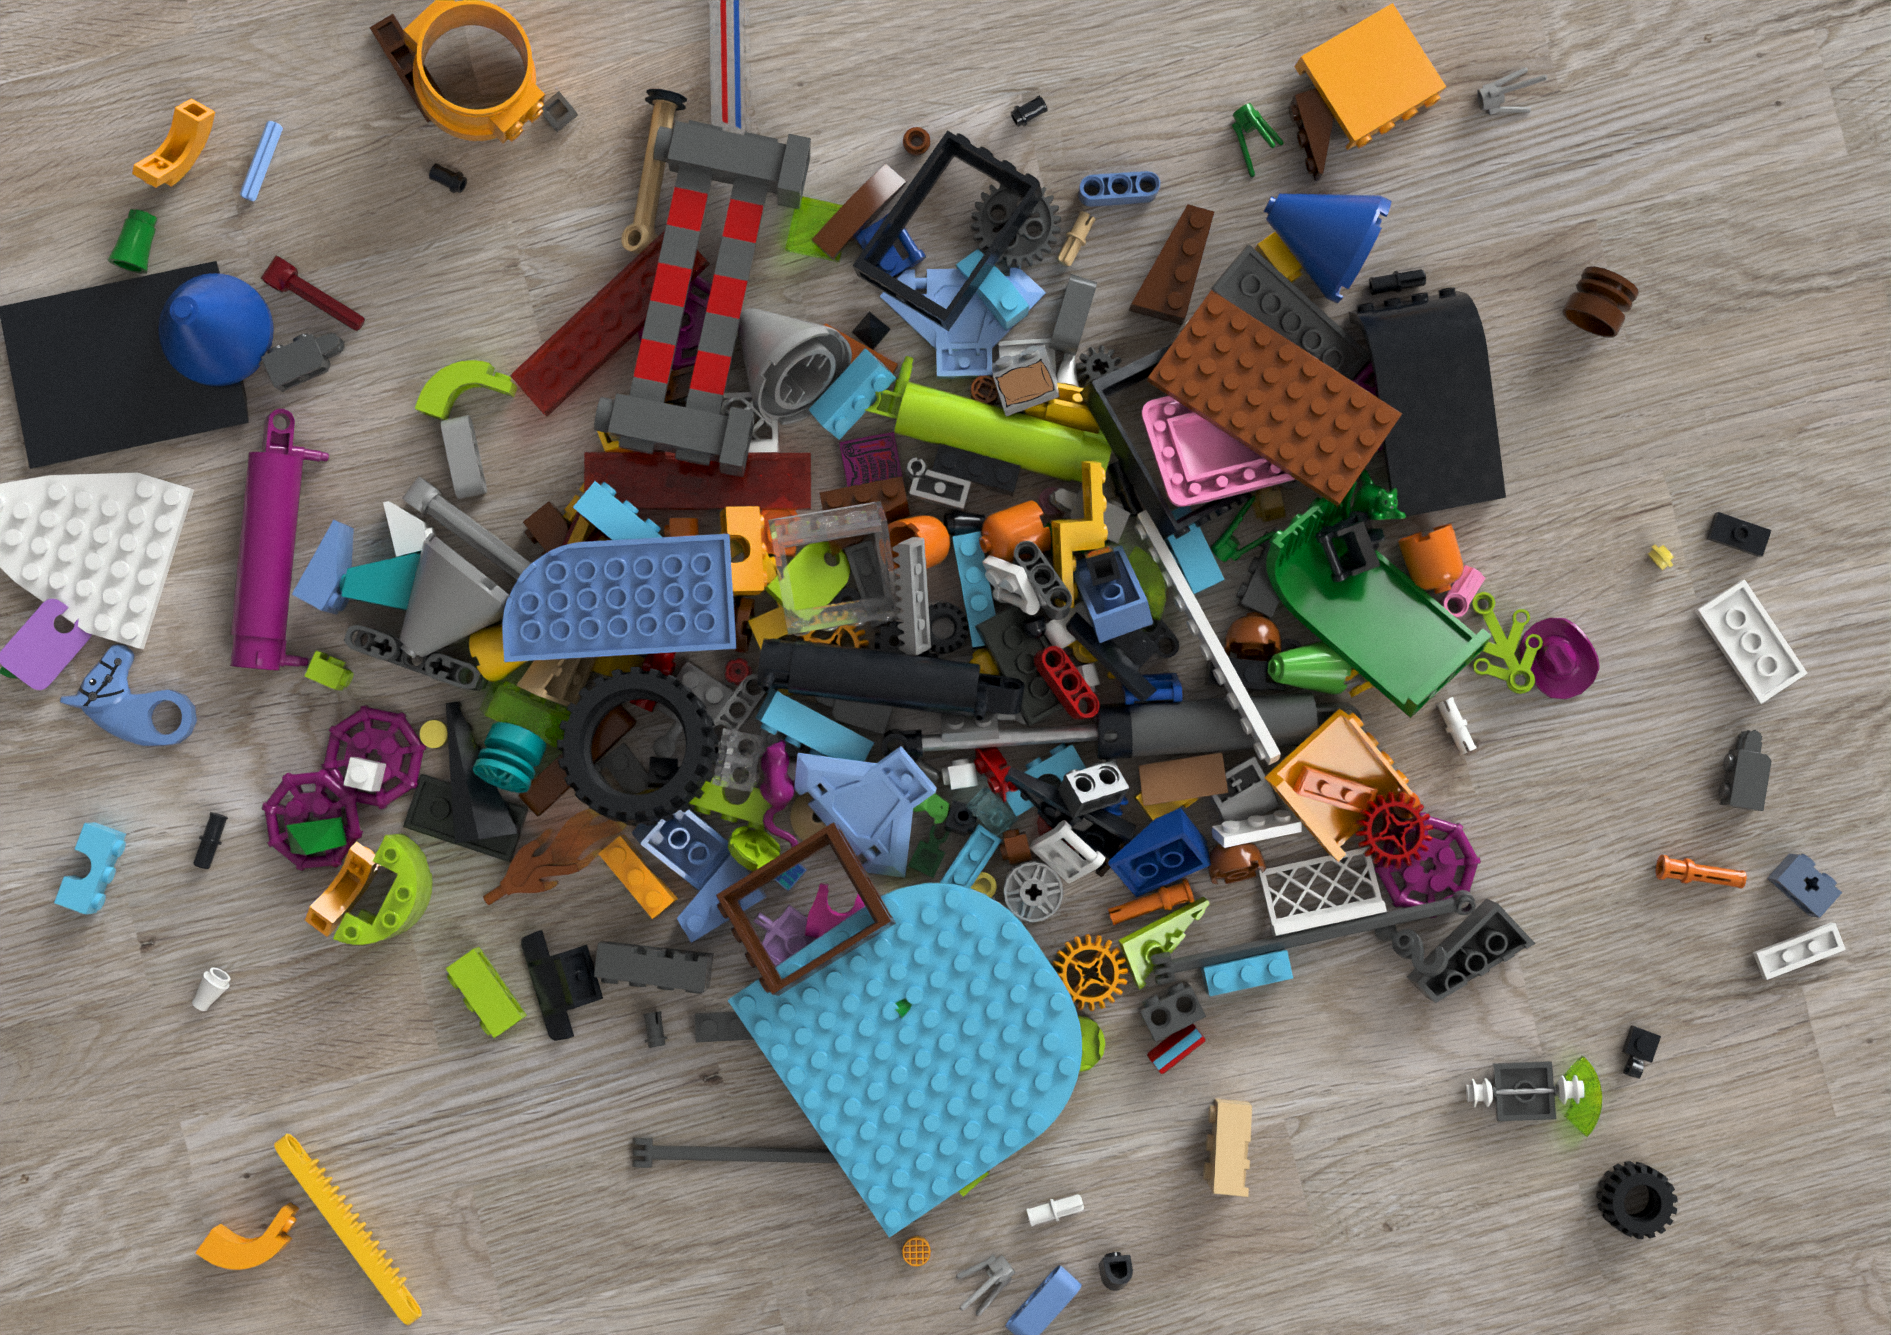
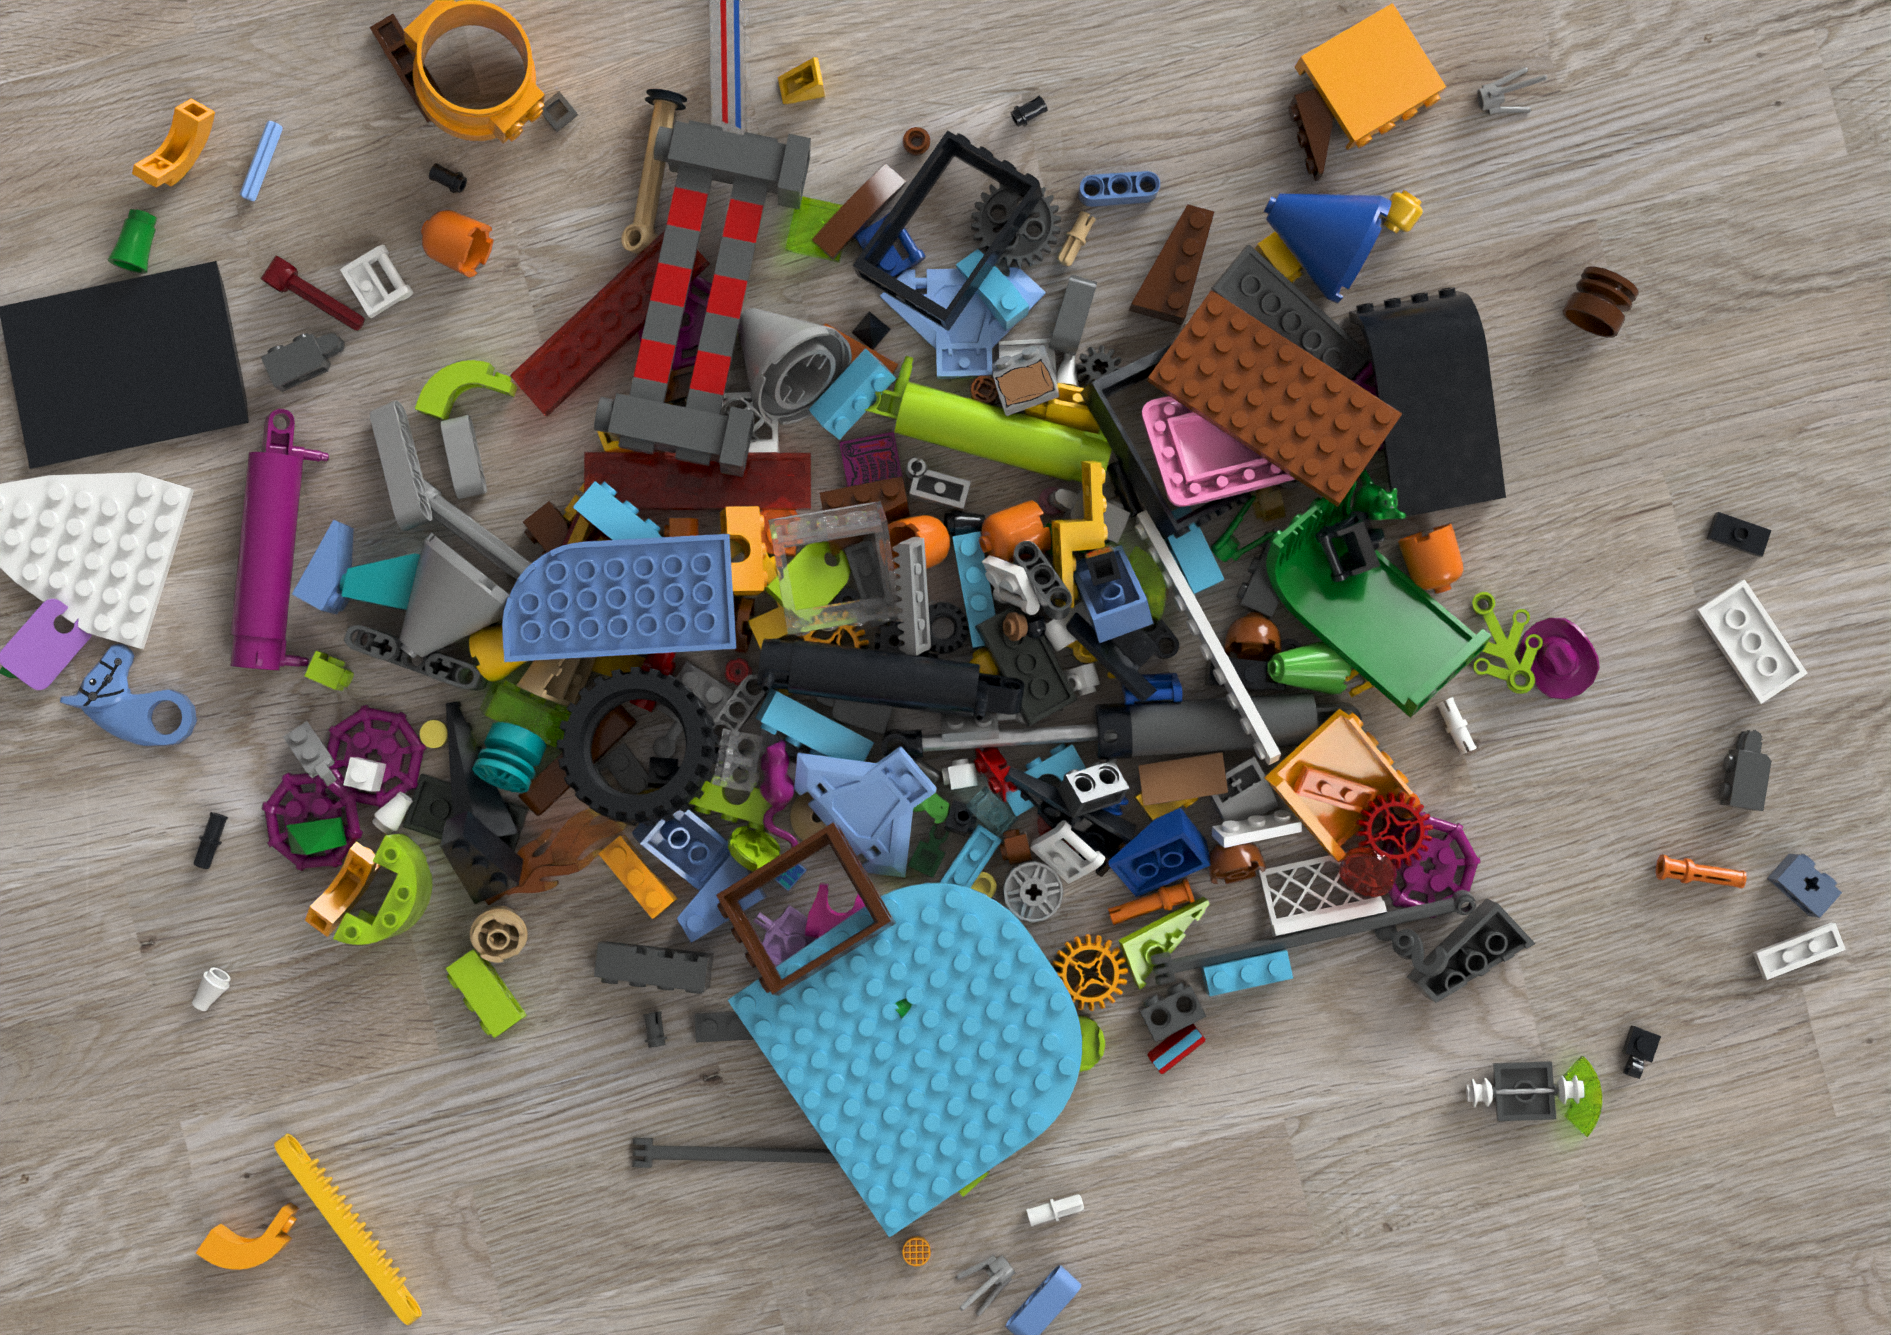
(103, 848): medium azure arch -> none
(215, 329): blue cone -> none
(311, 752): none -> light grey hinge
(369, 287): none -> white plate
(391, 814): none -> white cone
(400, 465): none -> light grey beam
(406, 530): white slope -> none
(457, 241): none -> orange cylinder
(480, 857): none -> black wedge
(498, 934): none -> tan cone
(560, 982): black plate -> none
(802, 83): none -> yellow slope
(977, 468): black arch -> none
(1015, 626): none -> medium nougat plate
(1079, 688): red beam -> none
(1115, 1270): black plate -> none
(1228, 1147): tan wedge -> none
(1250, 119): green plant -> none
(1367, 872): none -> clear red tile
(1397, 281): black axle -> none
(1403, 213): none -> yellow head
(1463, 590): bright pink piece -> none
(1656, 1212): black tyre -> none
(1661, 556): light yellow plate -> none

